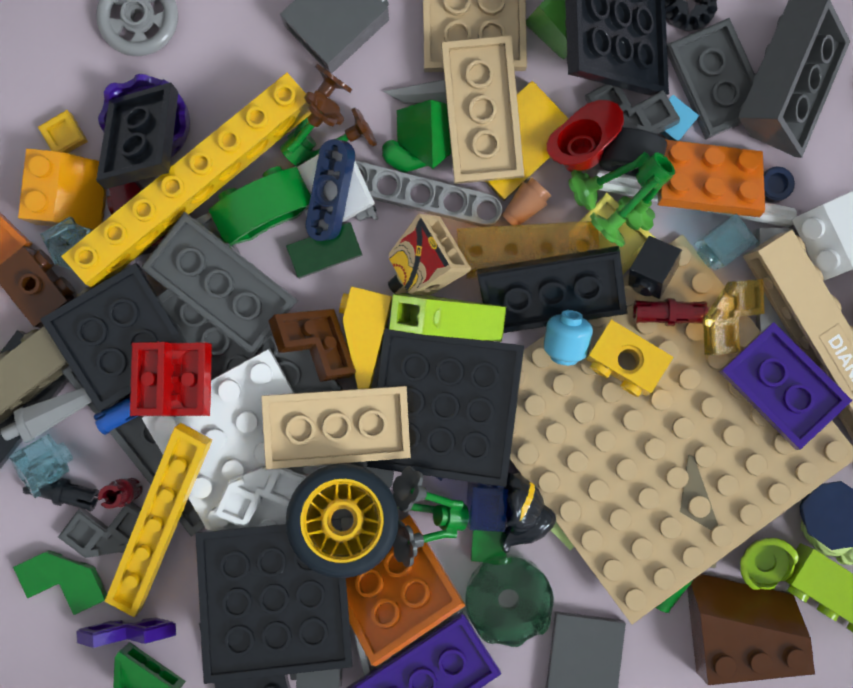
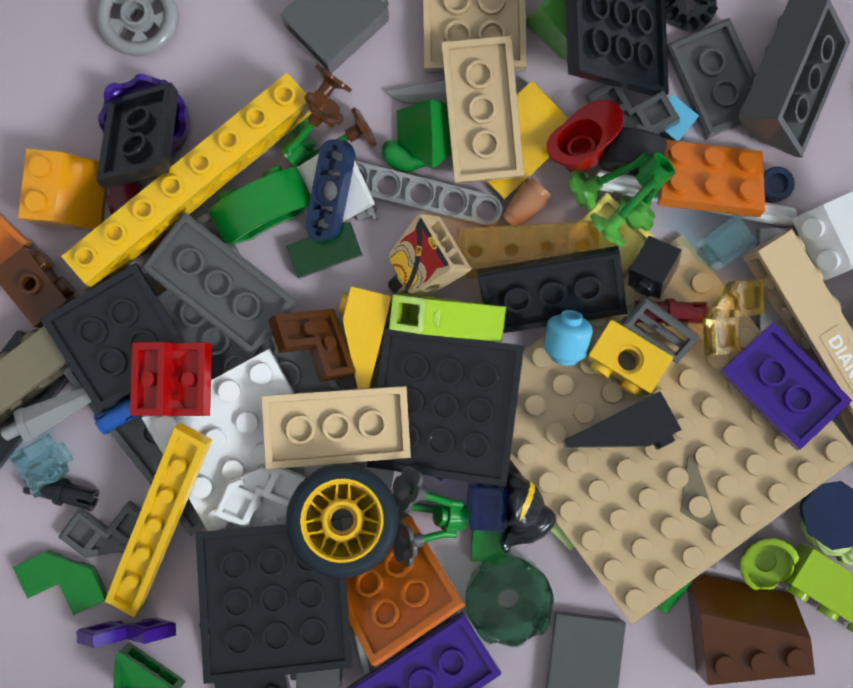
(62, 238): clear light blue brick -> none
(63, 133): yellow tile -> none
(120, 492): dark red pin -> none
(637, 426): none -> black slope
(638, 312): none -> dark grey tile

